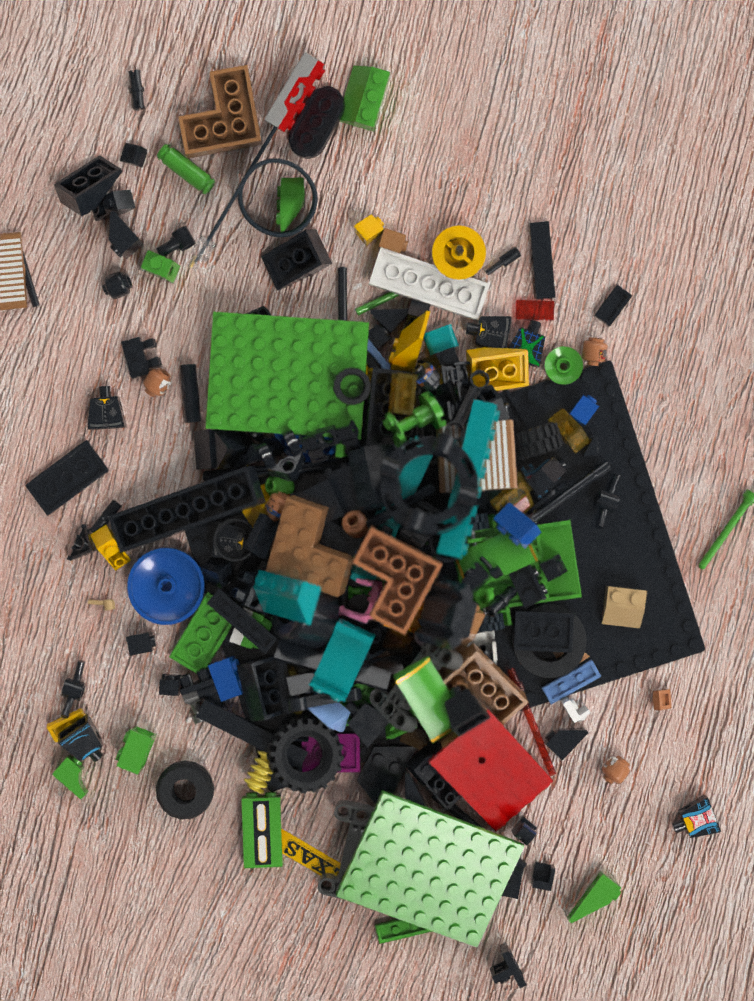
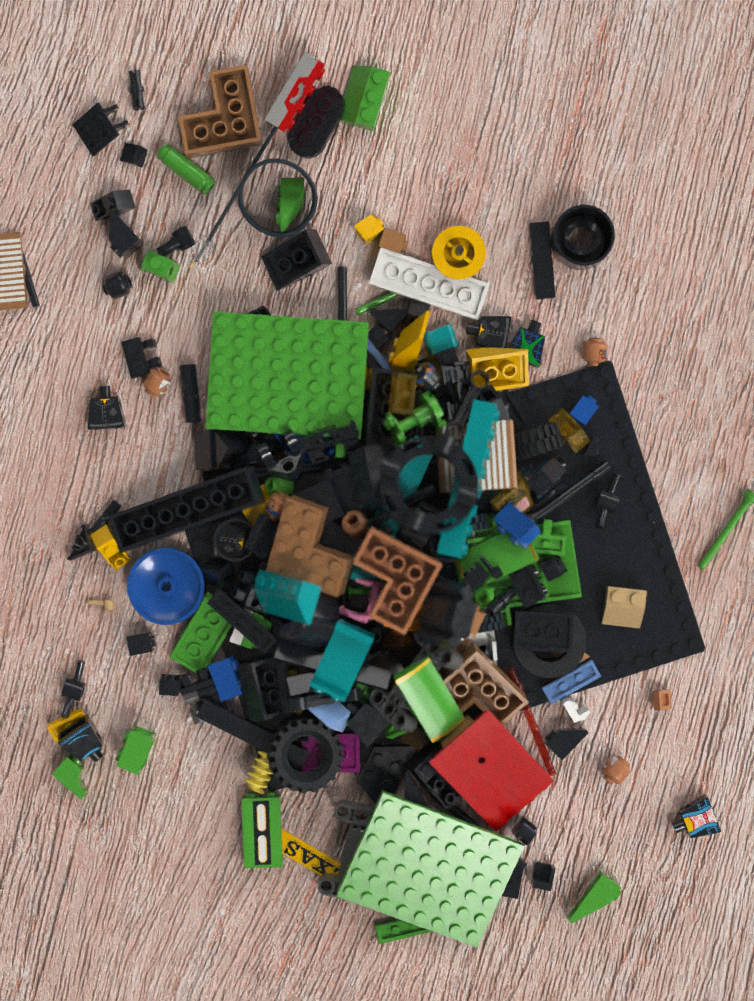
(67, 477): black tile -> none
(87, 185): black slope -> none
(96, 128): none -> black plate
(172, 803): black tyre -> none
(337, 384): black tyre -> none
(464, 711): black torso -> none
(502, 971): black bracket -> none
(505, 260): black axle -> none
(534, 310): clear red tile -> none
(550, 543): none -> bright green plate
(566, 356): bright green dish -> none
(593, 220): none -> black piece
(613, 305): black tile -> none

